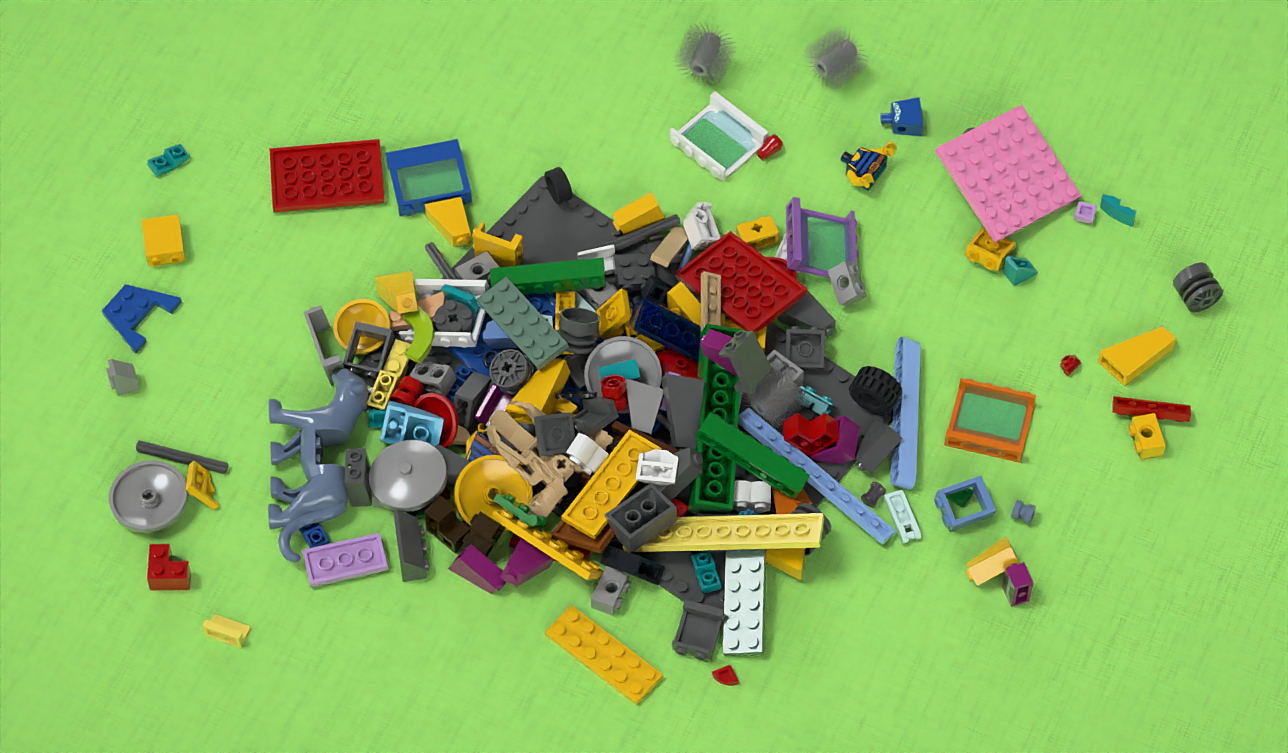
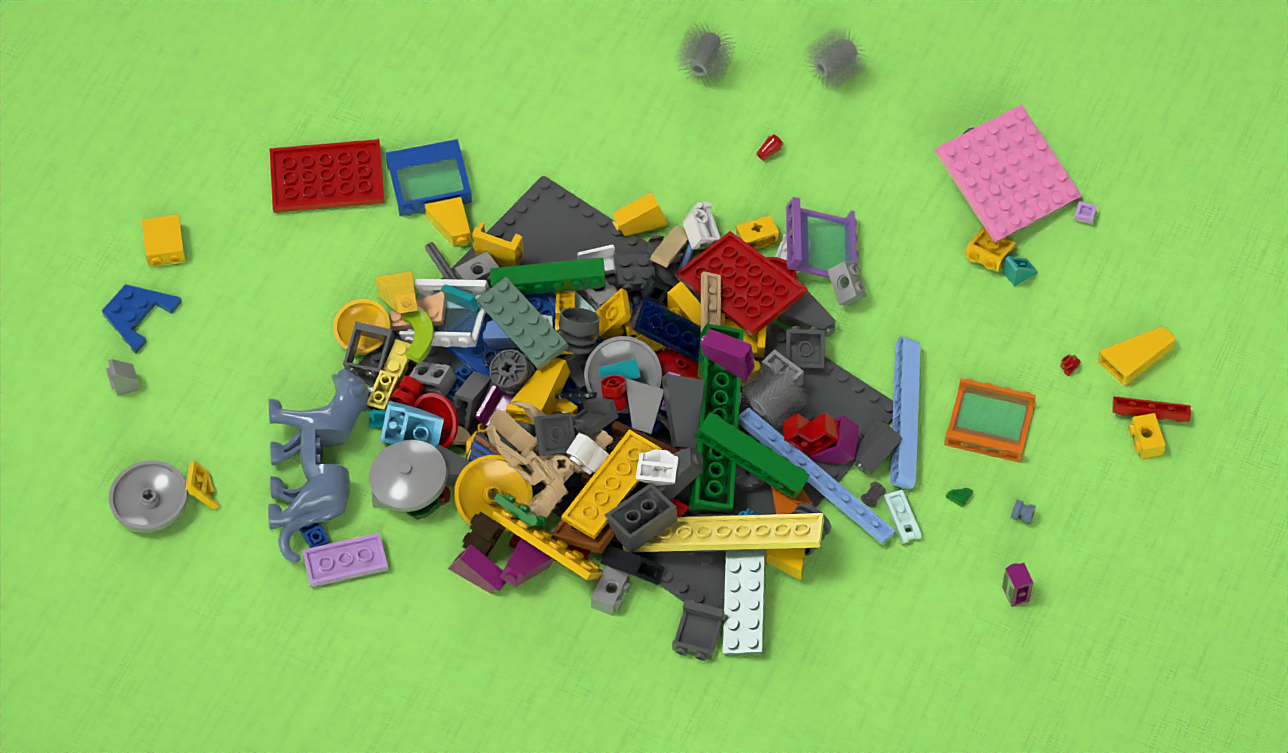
(165, 573): red brick -> none
(169, 160): teal slope -> none
(181, 456): dark grey axle -> none
(226, 630): light yellow panel -> none
(318, 322): light grey panel -> none
(357, 477): dark grey window -> none
(410, 547): dark grey slope -> none
(444, 524): dark brown brick -> none
(449, 310): dark grey plate -> none
(558, 185): black tyre -> none
(604, 655): yellow plate -> none
(644, 233): dark grey axle -> none
(706, 572): teal slope -> none
(720, 137): panel -> none
(725, 676): red tile -> none
(747, 360): dark grey panel -> none
(752, 495): white brick -> none
(821, 406): teal hinge -> none
(867, 164): torso -> none
(875, 390): black tyre -> none
(904, 117): blue torso -> none
(982, 496): medium blue window -> none
(991, 562): yellow slope -> none
(1112, 207): teal slope -> none
(1197, 287): dark grey wheel -> none

